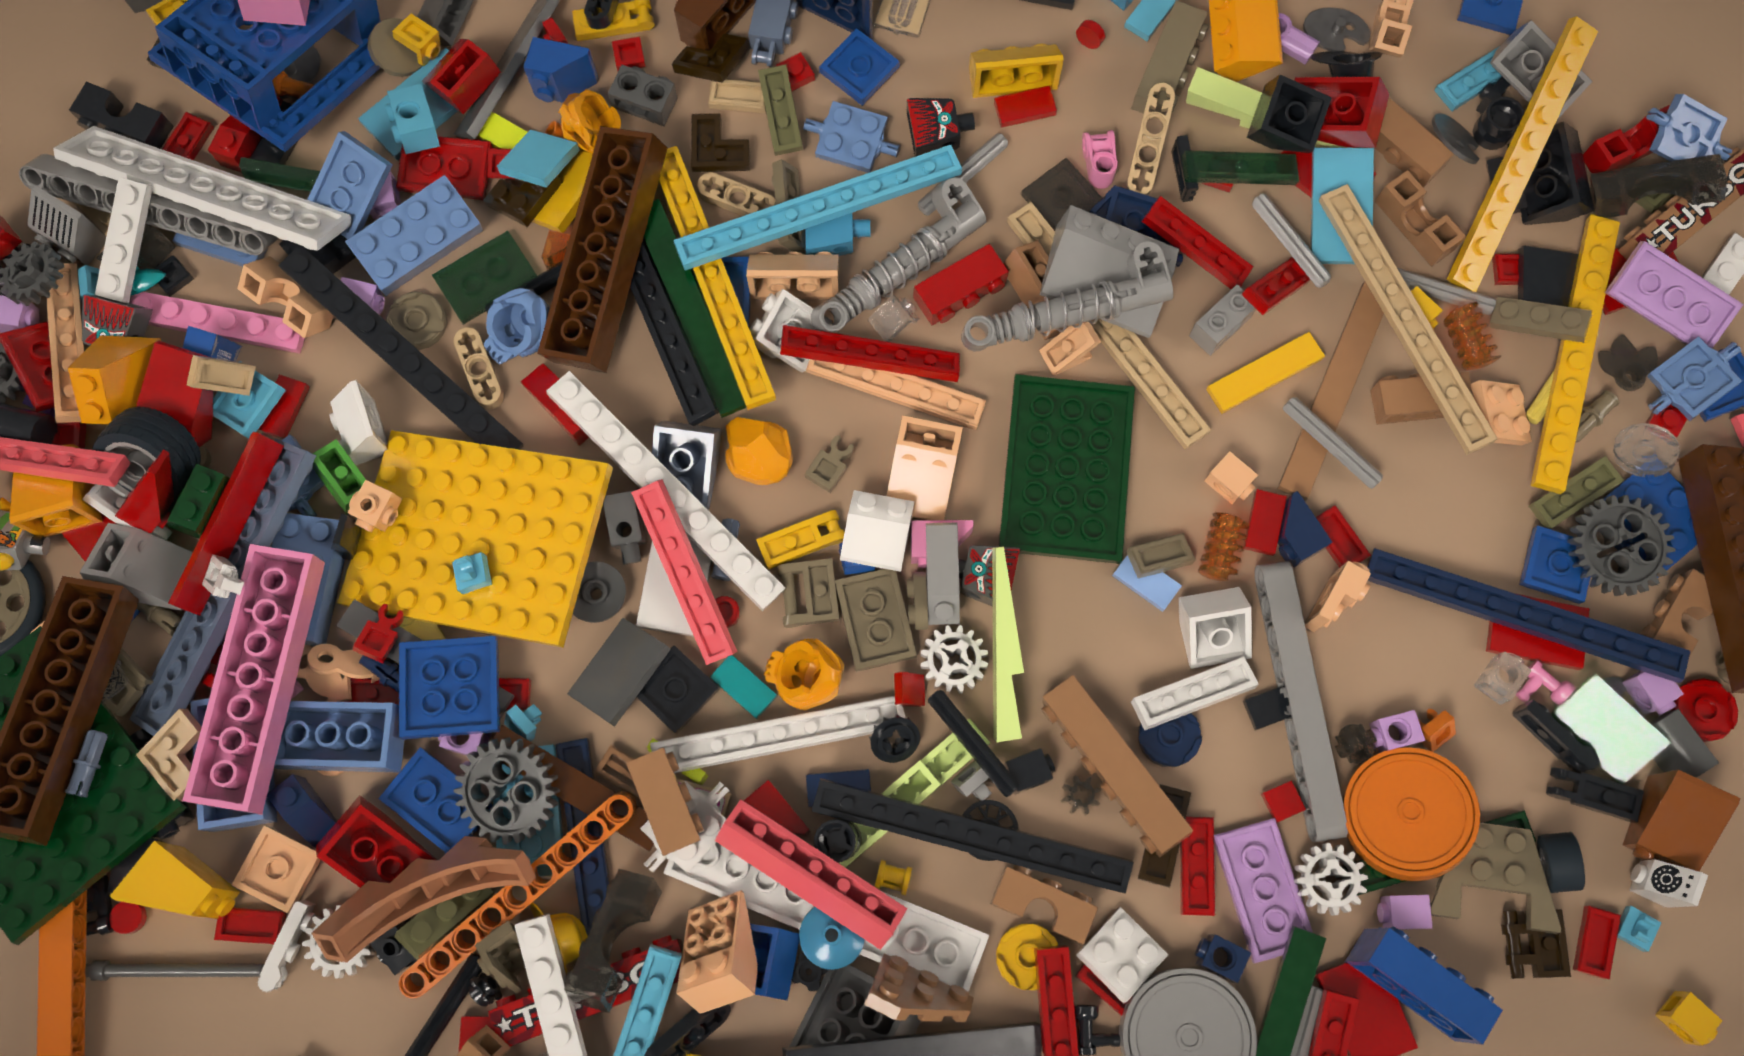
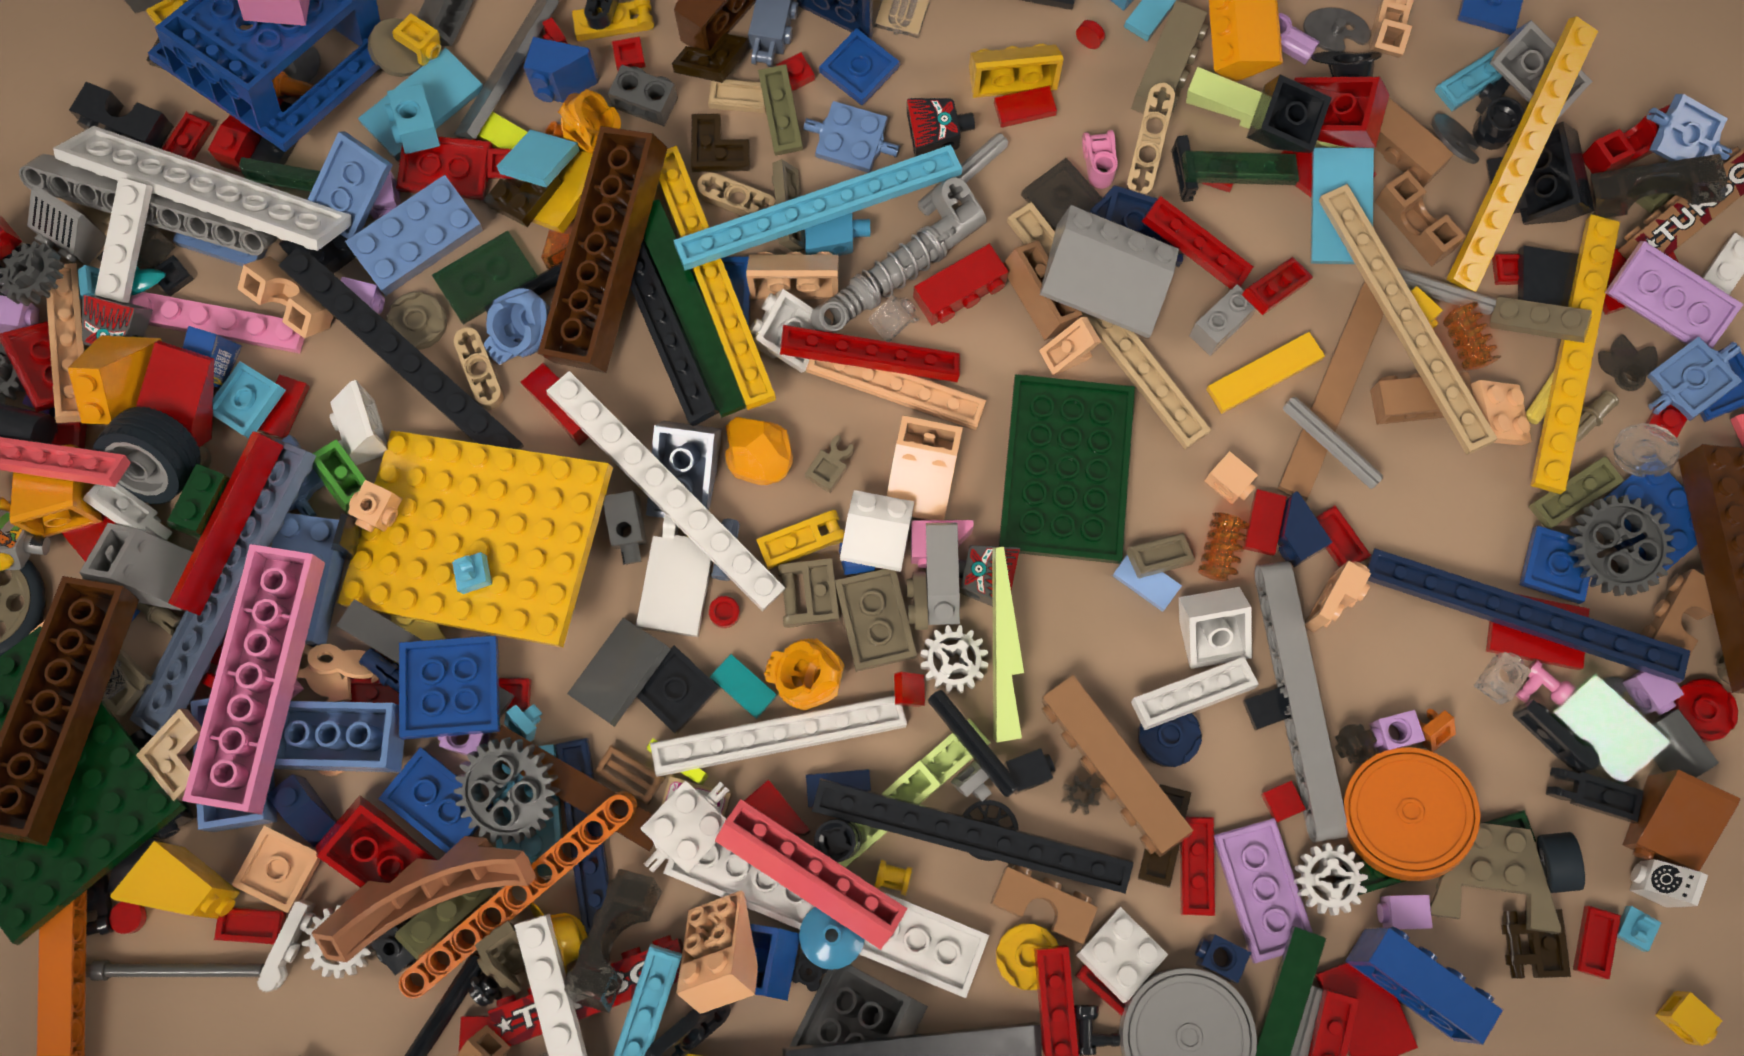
(87, 763): sand blue axle -> none
(151, 497): red slope -> none
(221, 375): tan tile -> none
(222, 577): white hinge -> none
(379, 638): red plate -> none
(462, 75): red slope -> none
(611, 583): dark grey dish -> none
(665, 800): medium nougat brick -> none
(684, 572): coral plate -> none
(903, 746): black gear -> none
(906, 991): medium nougat plate -> none
(1105, 301): light grey piece -> none
(1291, 240): light grey axle -> none

